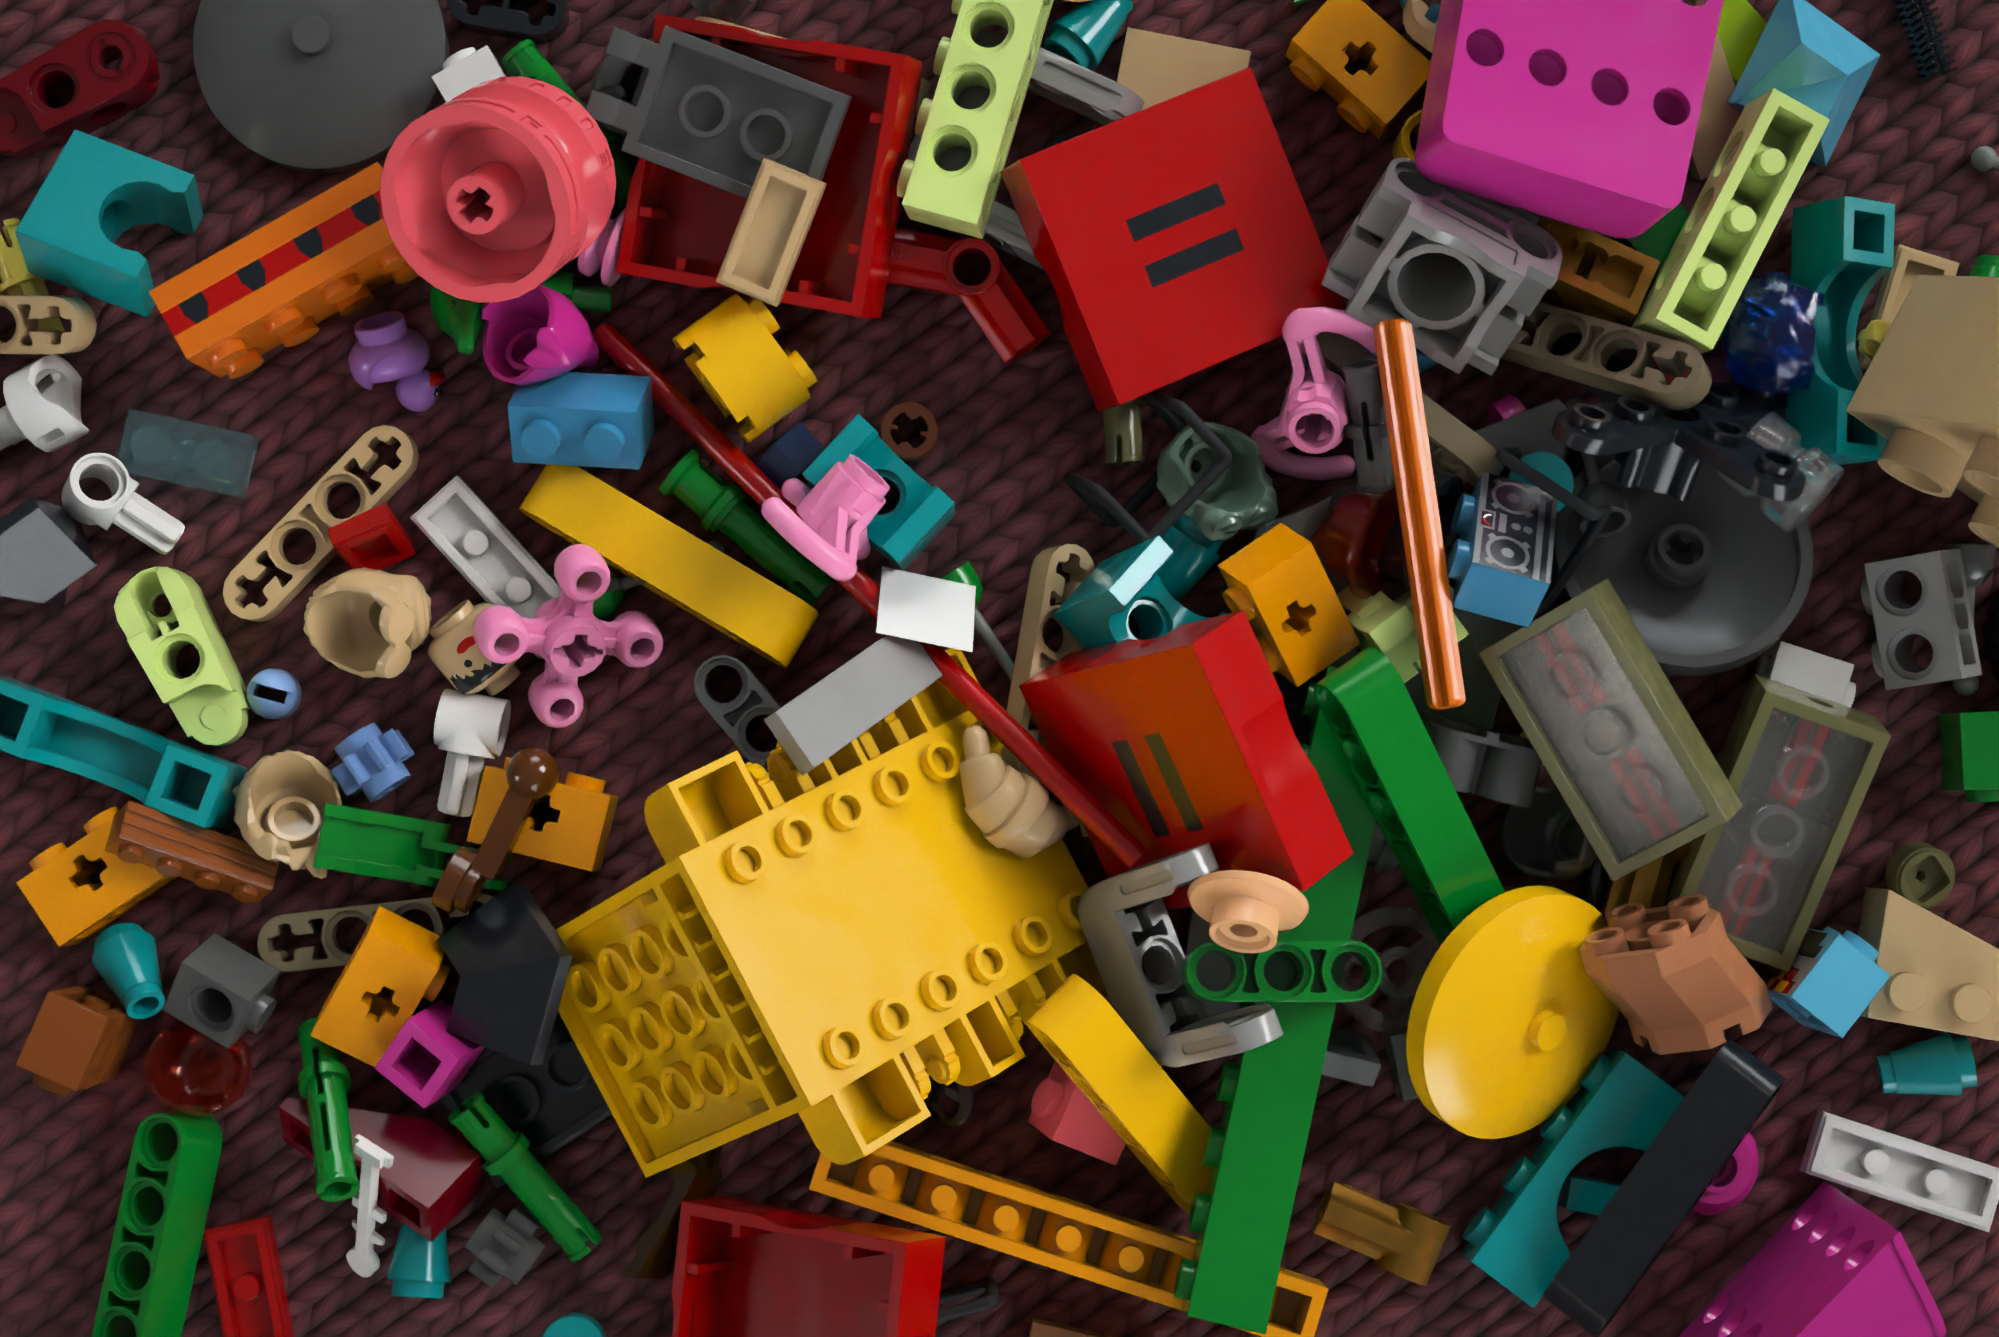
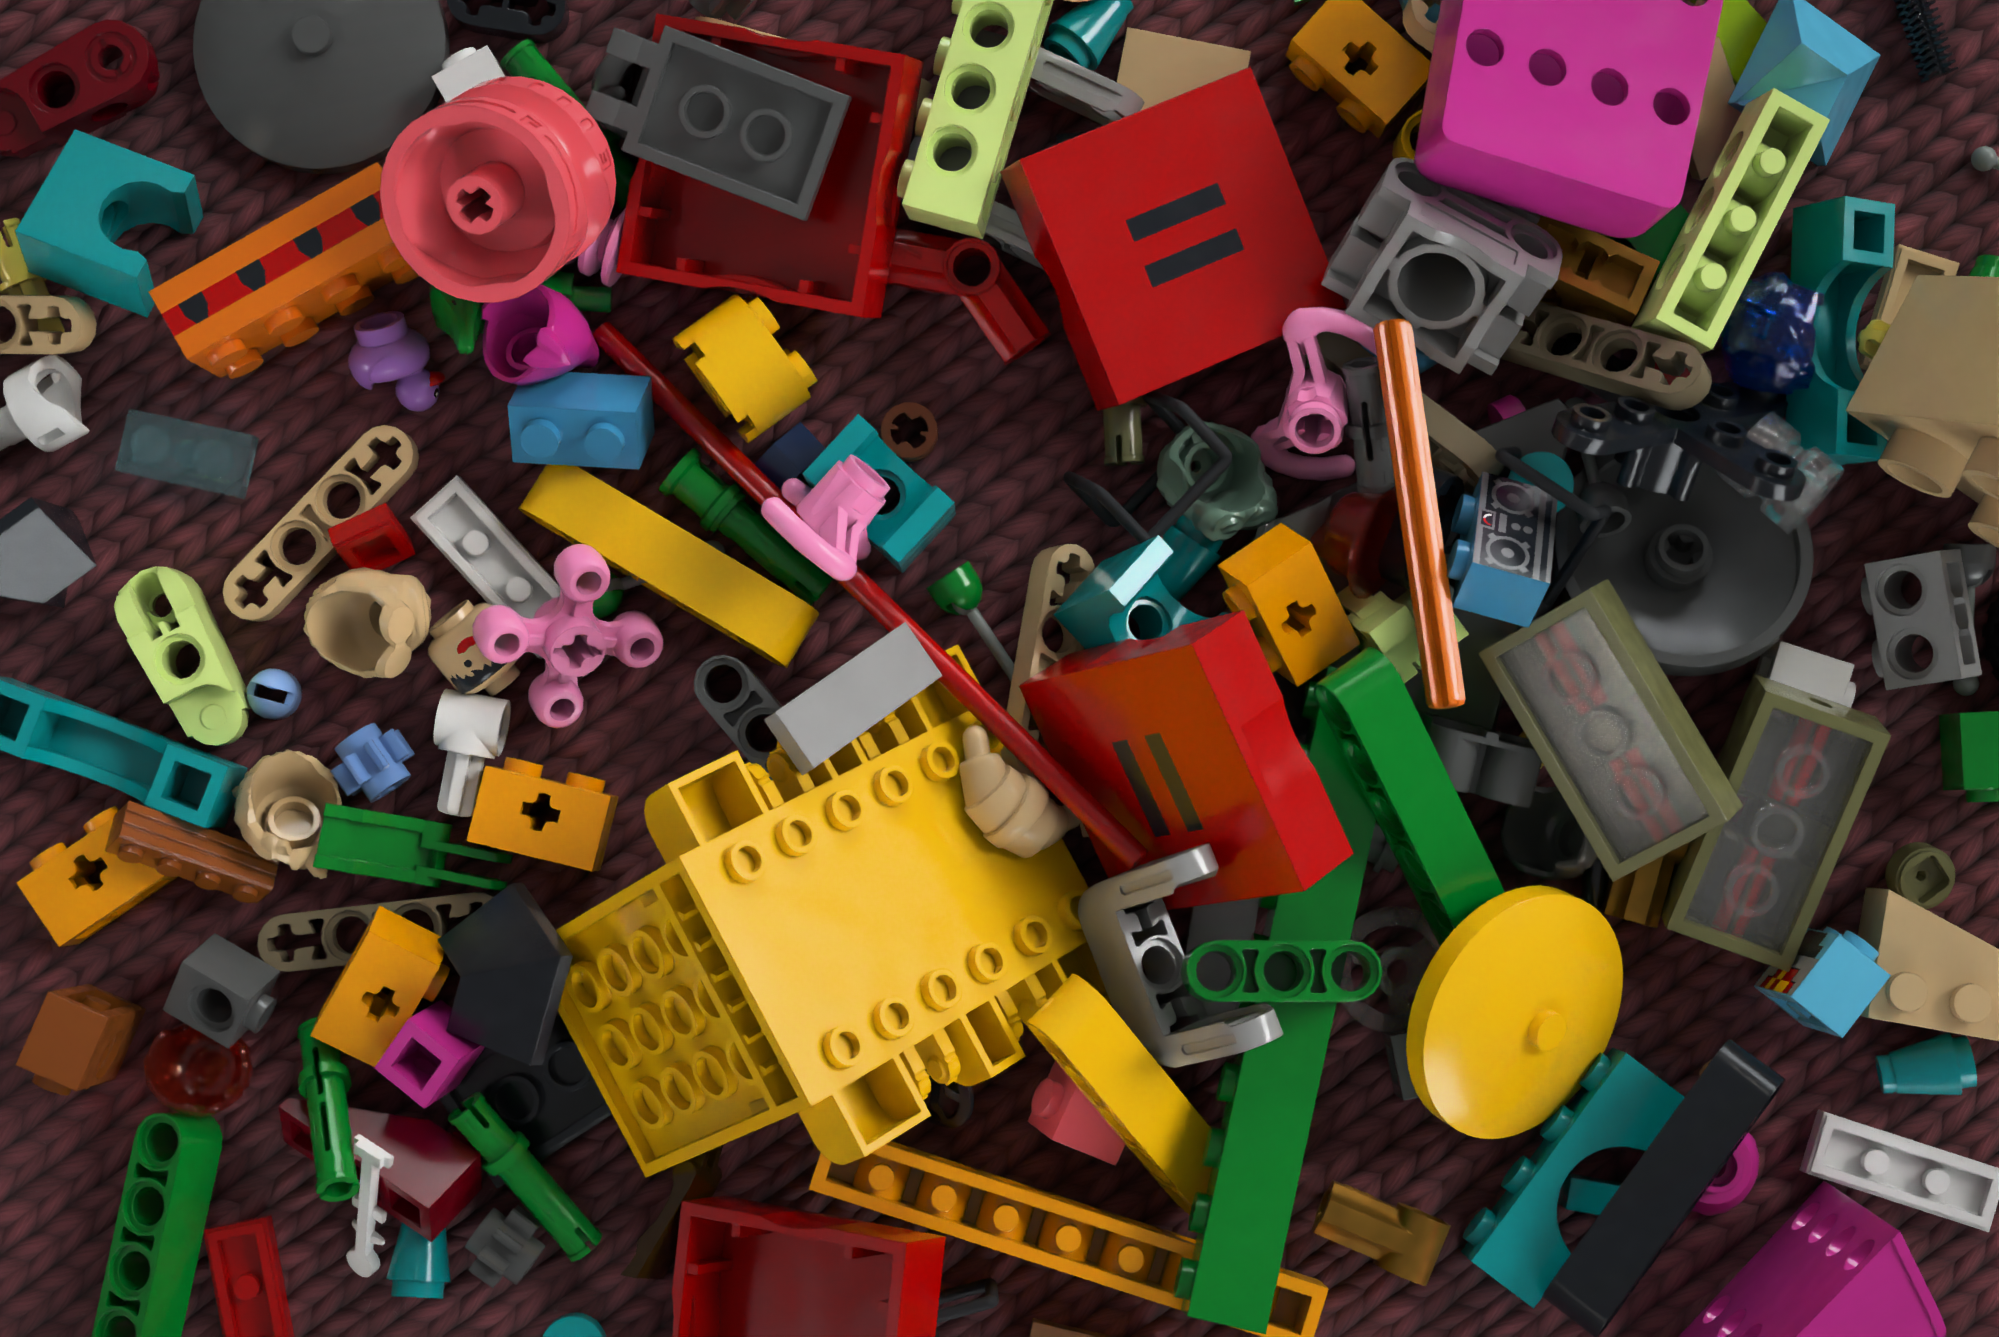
(125, 506): white axle -> none
(130, 967): teal cone -> none
(530, 776): reddish brown piece -> none
(771, 232): tan tile -> none
(926, 609): white sticker -> none
(1246, 908): light nougat piece -> none
(1351, 1057): dark grey tile -> none
(1675, 975): nougat brick -> none

